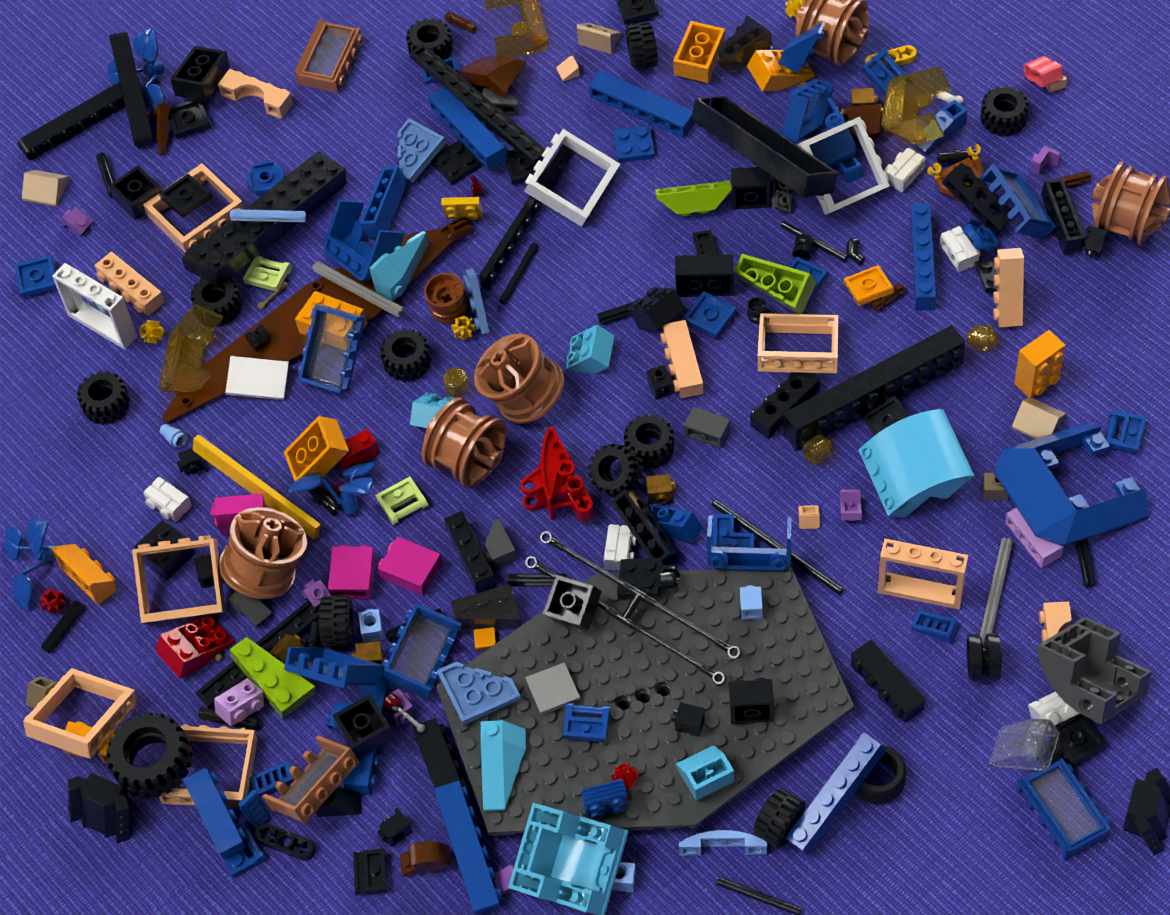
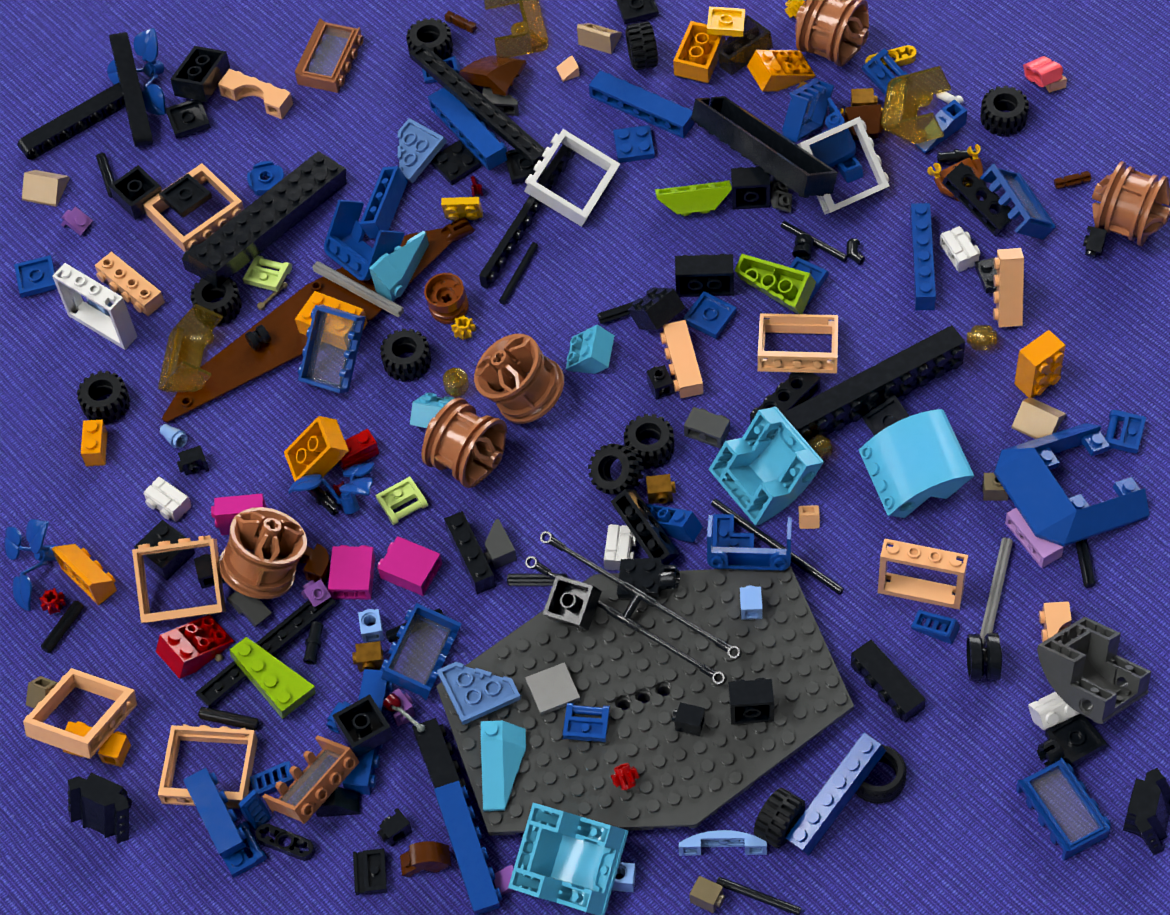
(94, 442): none -> light orange brick
(138, 734): black tyre -> none
(151, 331): yellow gear -> none
(161, 113): reddish brown piece -> none
(239, 702): lavender brick -> none
(254, 484): yellow tile -> none
(257, 378): white tile -> none
(267, 215): light blue axle -> none
(281, 648): pearl gold brick -> none
(317, 563): none -> reddish brown brick
(332, 667): blue window -> none
(336, 621): black tyre -> none
(475, 300): medium blue plate -> none
(484, 638): light orange tile -> none
(488, 610): clear smoke wedge -> none
(556, 482): red piece -> none
(605, 799): blue brick -> none
(704, 243): black plate -> none
(706, 772): medium azure slope -> none
(707, 894): none -> dark tan brick
(726, 21): none -> yellow plate
(755, 307): black wheel -> none
(766, 466): none -> medium azure slope
(799, 47): blue slope -> none
(850, 505): medium lavender bracket -> none
(868, 285): light orange tile -> none
(879, 303): reddish brown axle -> none
(905, 169): white brick -> none
(981, 238): blue plate -> none
(1025, 745): clear slope -> none
(1045, 156): medium lavender bracket -> none
(1063, 214): black brick -> none

